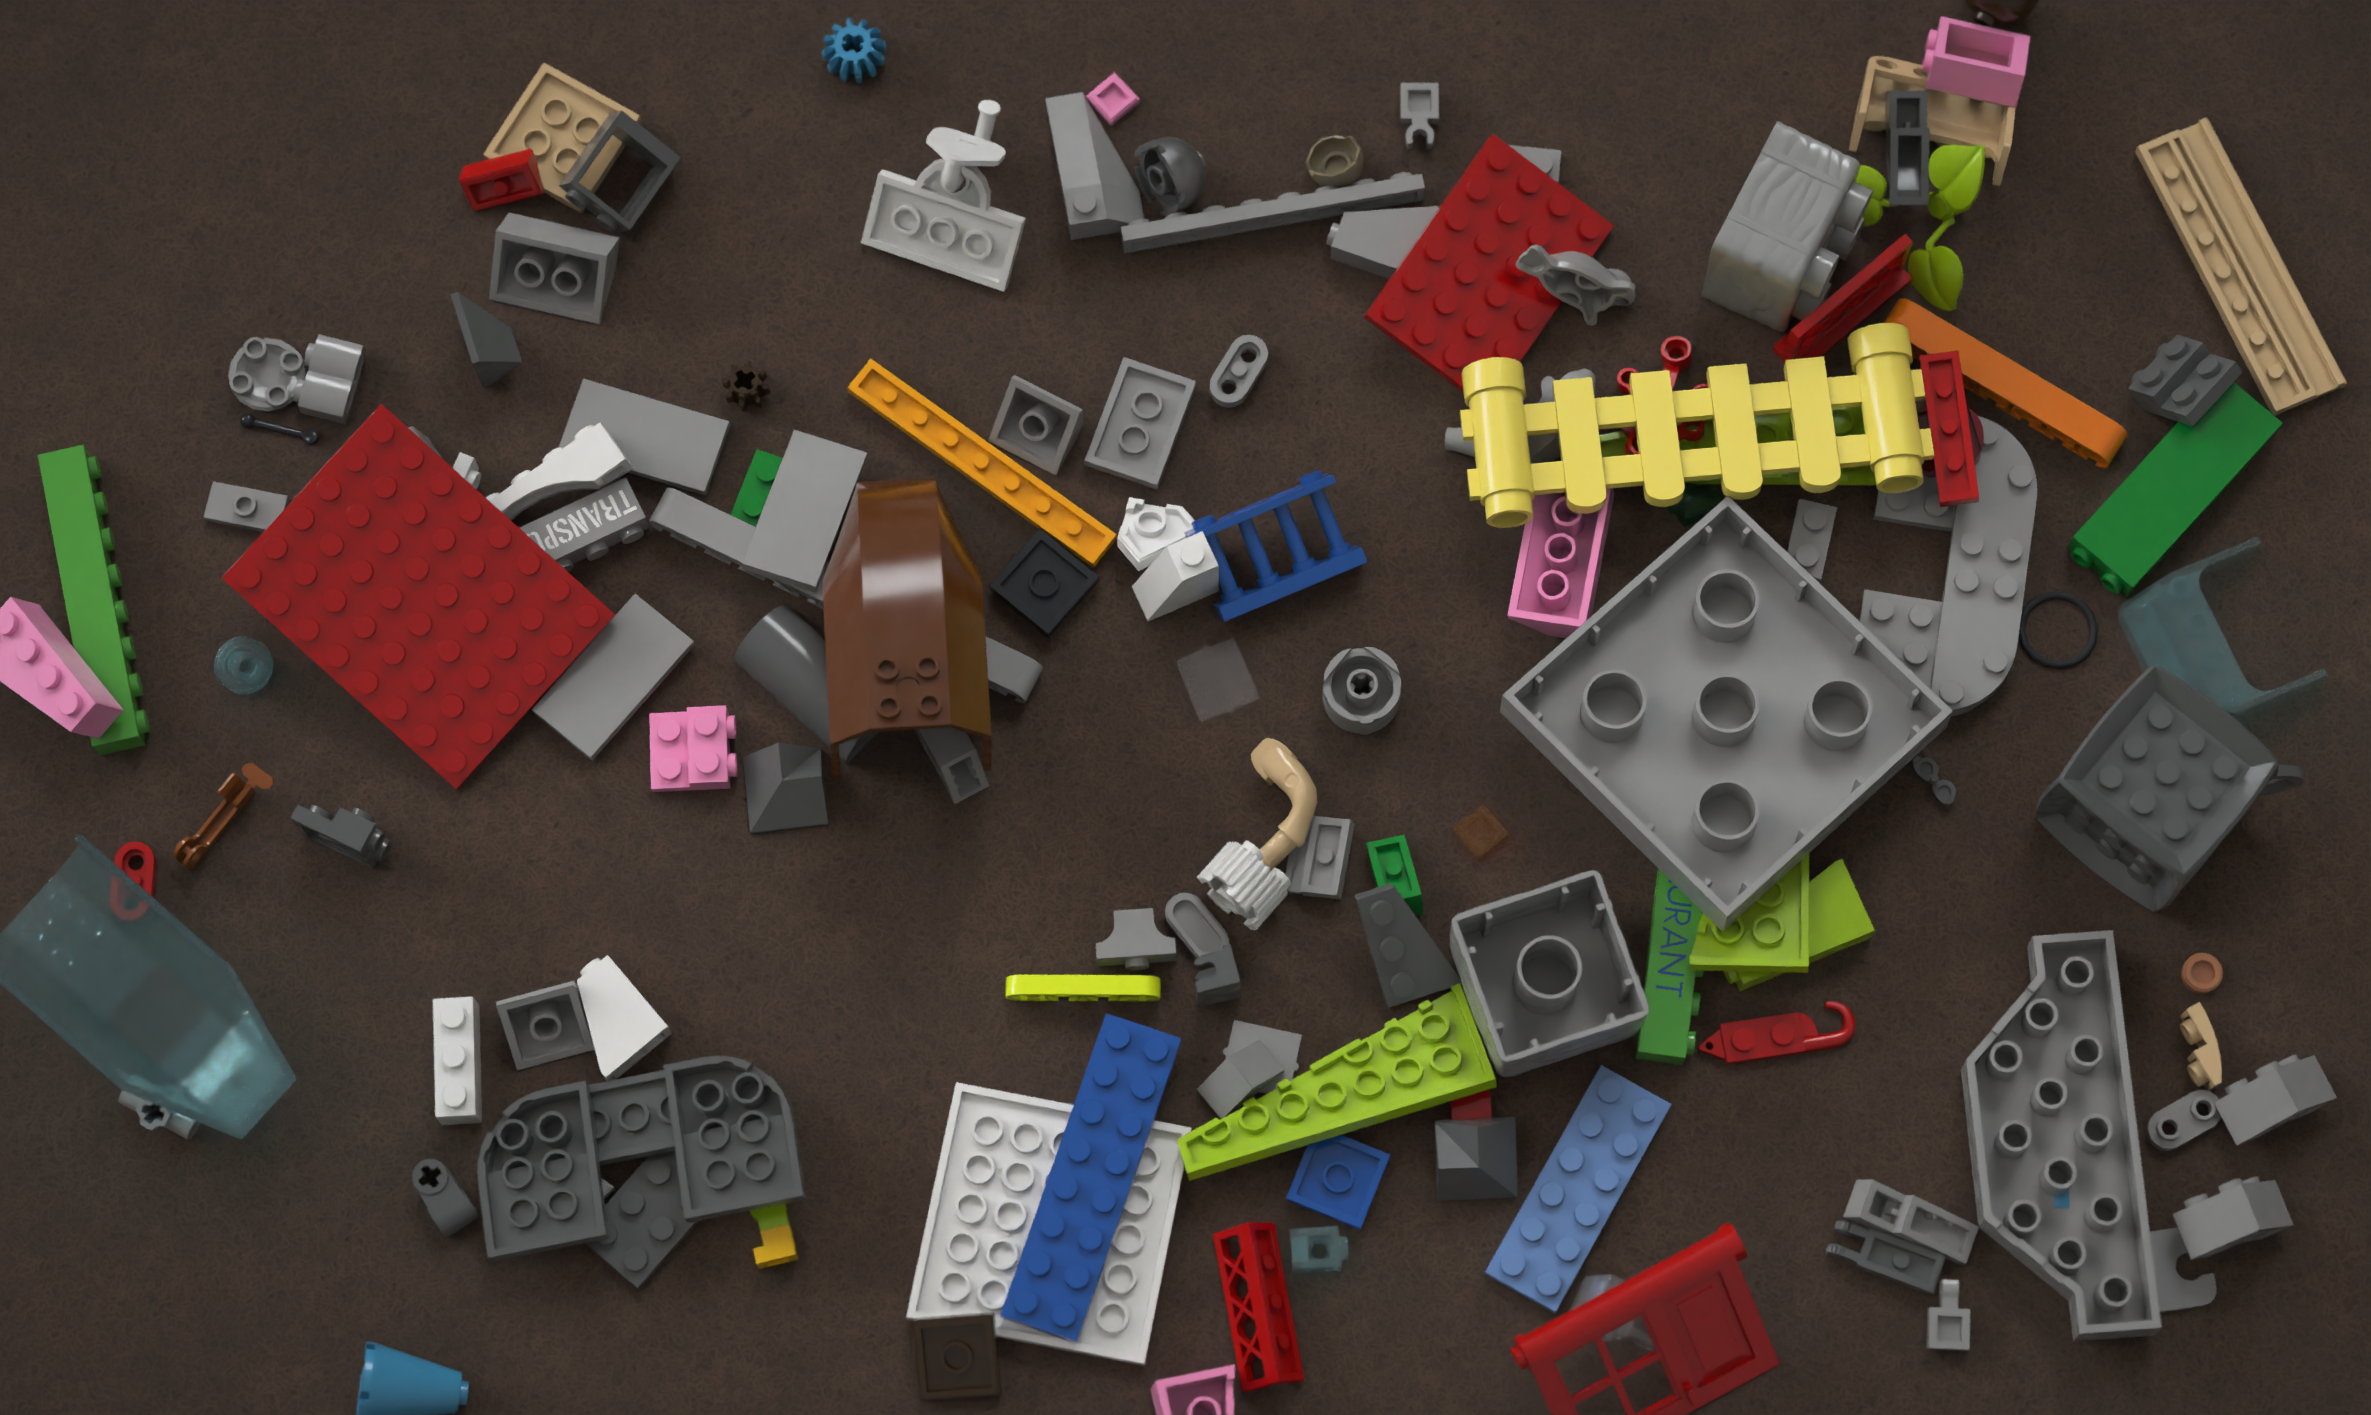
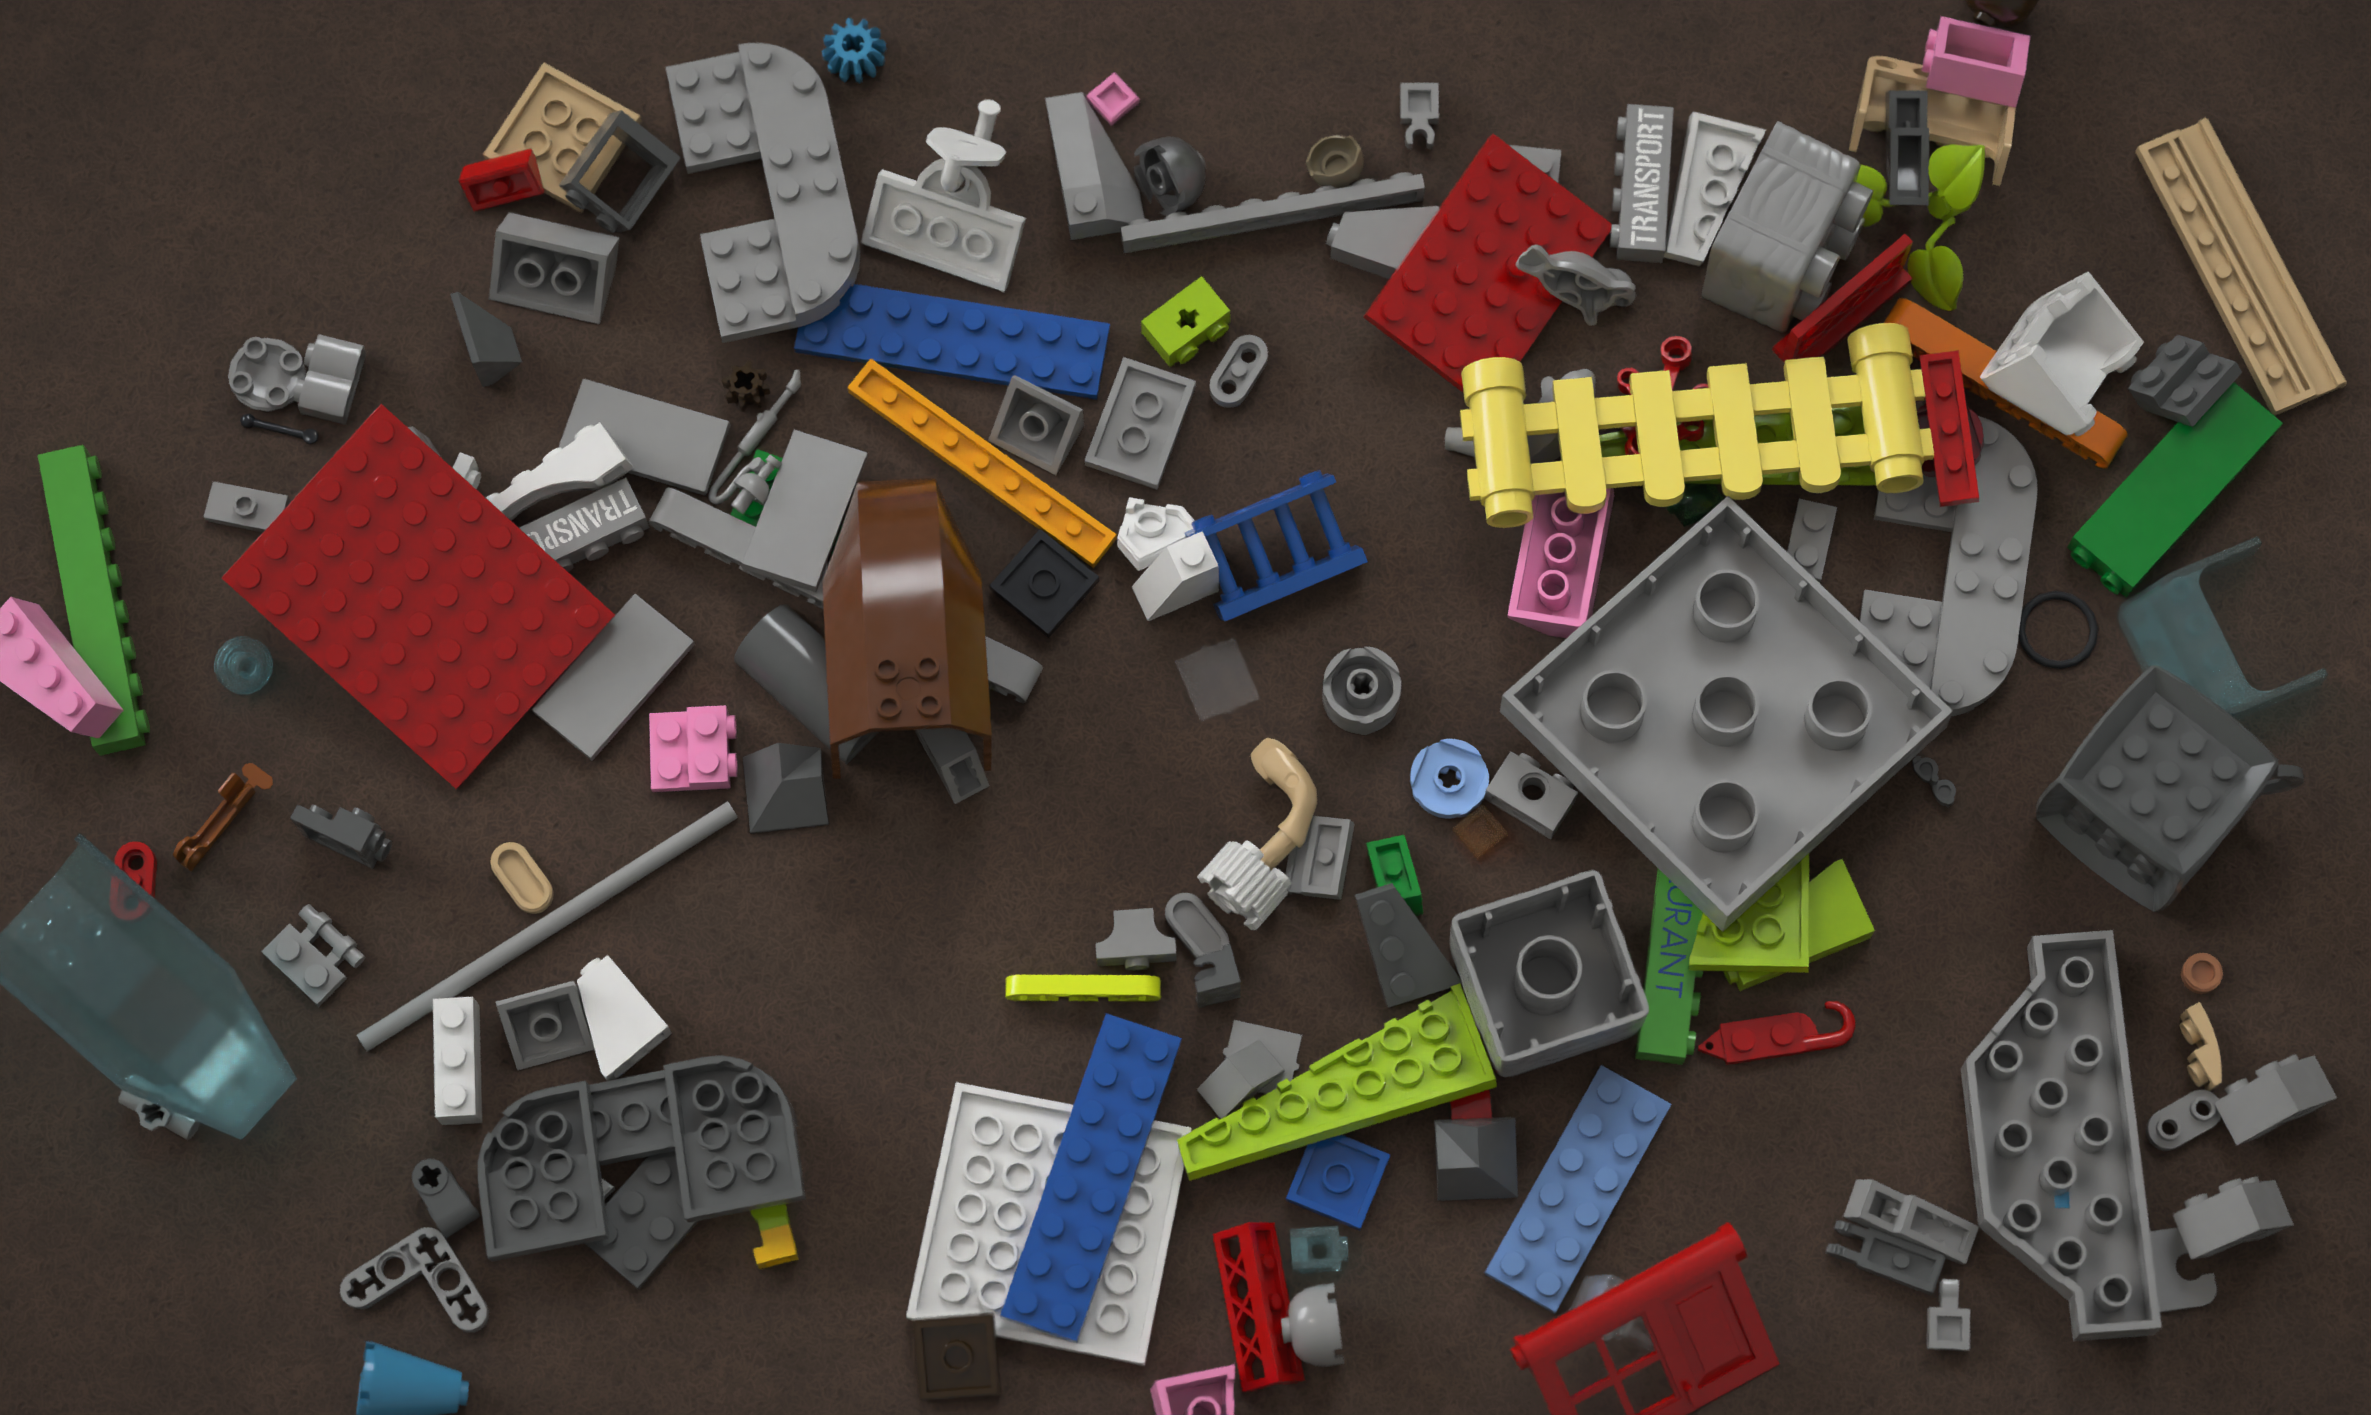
(304, 963): none -> light grey plate
(414, 1266): none -> light grey beam
(522, 878): none -> tan tile
(548, 925): none -> light grey piece
(753, 486): none -> light grey piece
(776, 110): none -> light grey plate
(960, 340): none -> blue plate
(1194, 303): none -> lime brick
(1314, 1326): none -> light grey cylinder
(1458, 799): none -> light blue plate
(1542, 814): none -> light grey brick
(1644, 183): none -> light grey brick
(1708, 178): none -> white wing
(2063, 354): none -> white windscreen

